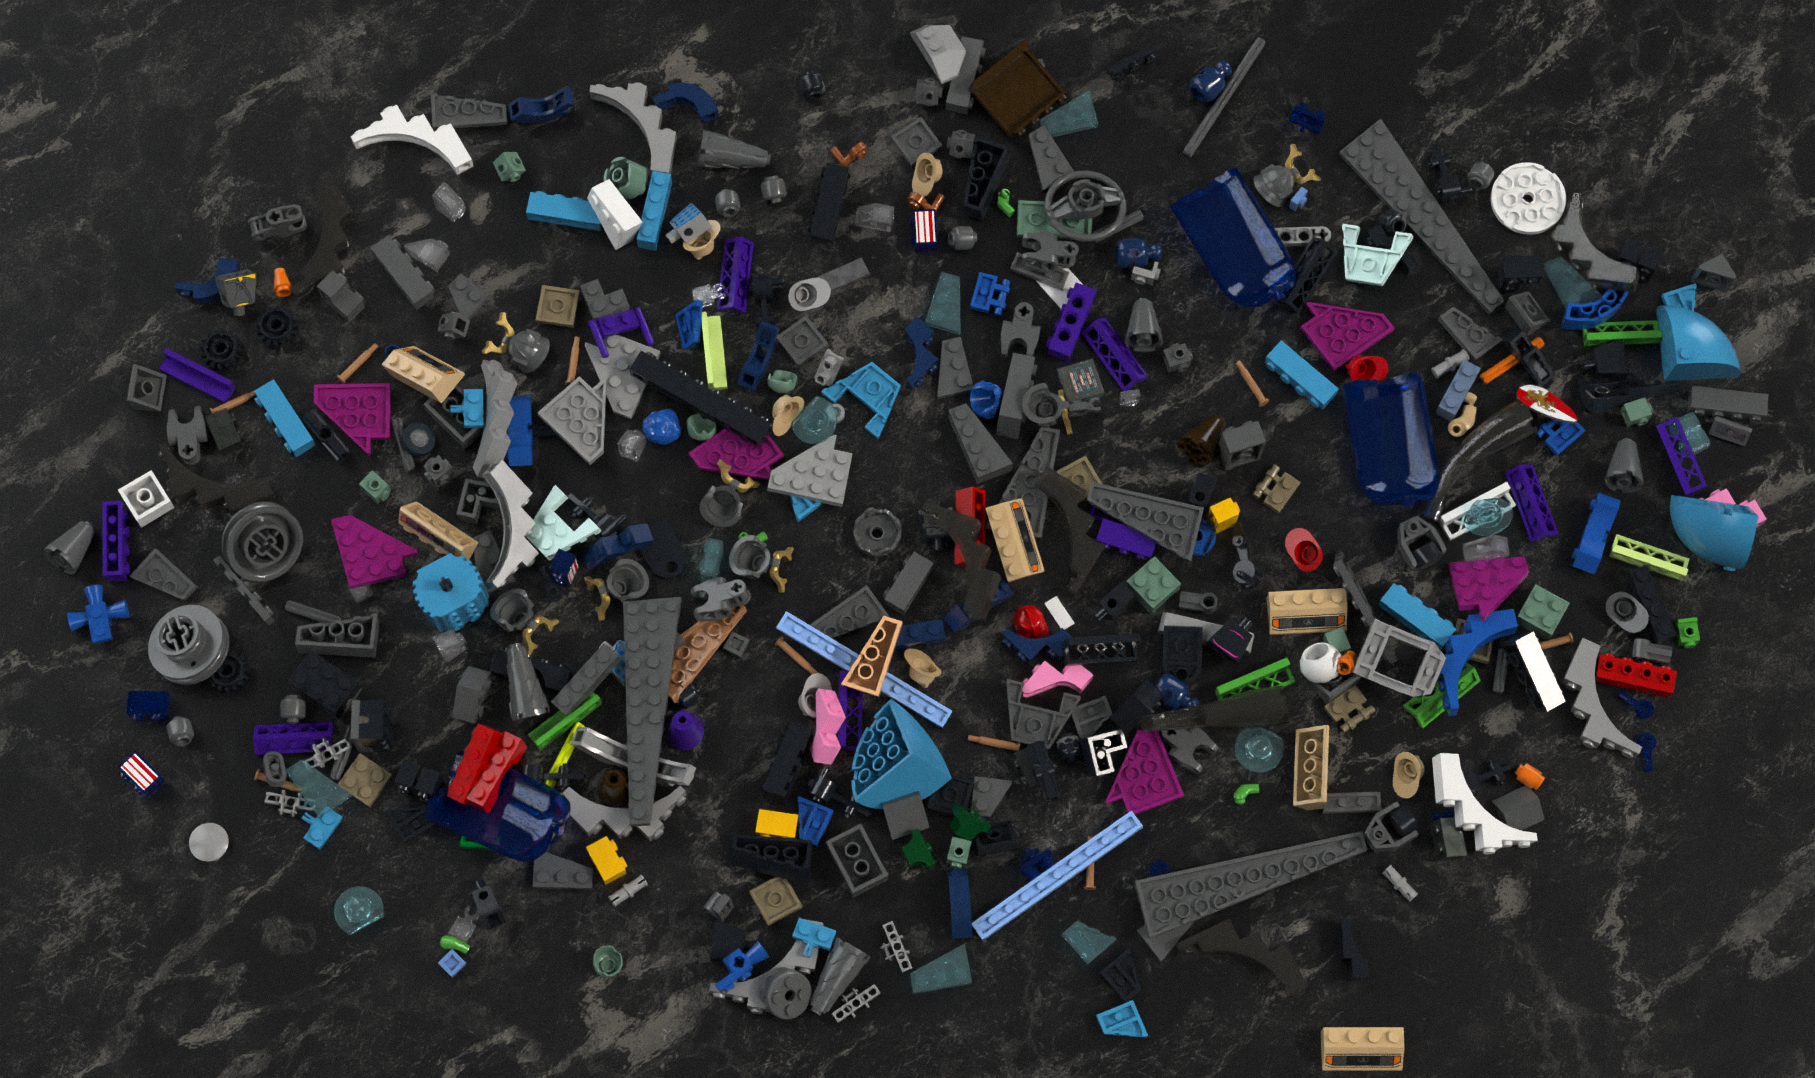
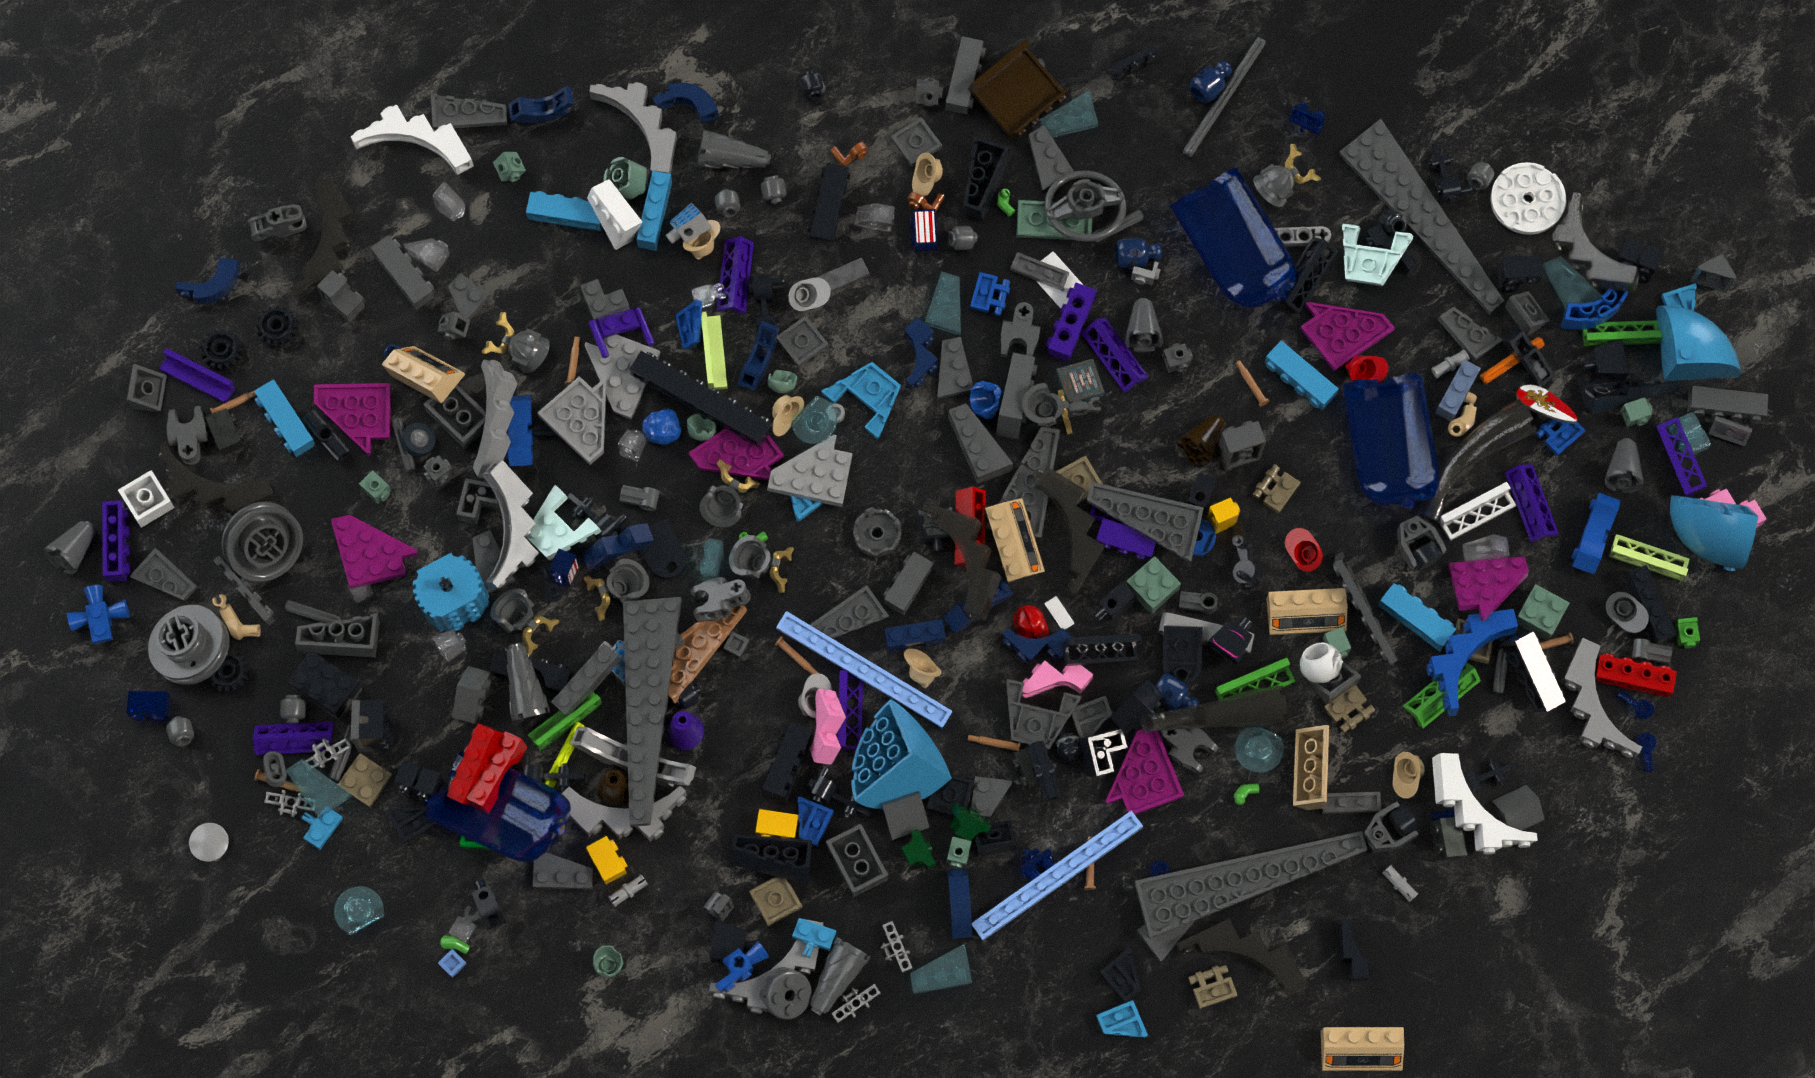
(141, 774): brick -> none
(232, 621): none -> tan arm
(237, 290): dark grey torso -> none
(281, 283): orange cone -> none
(356, 364): medium nougat piece -> none
(436, 531): tan slope -> none
(471, 408): dark azure plate -> none
(557, 306): dark tan plate -> none
(644, 498): none -> dark grey piece
(828, 368): light grey hips -> none
(873, 662): light nougat wedge -> none
(941, 50): light grey wedge -> none
(961, 144): dark grey brick -> none
(1049, 252): dark grey piece -> none
(1087, 941): clear light blue wing -> none
(1129, 397): clear plate -> none
(1215, 992): none -> dark tan plate
(1299, 199): medium blue plate -> none
(1347, 662): orange cone -> none
(1373, 649): light grey wedge -> none
(1488, 516): clear light blue hat -> none
(1529, 776): orange brick -> none

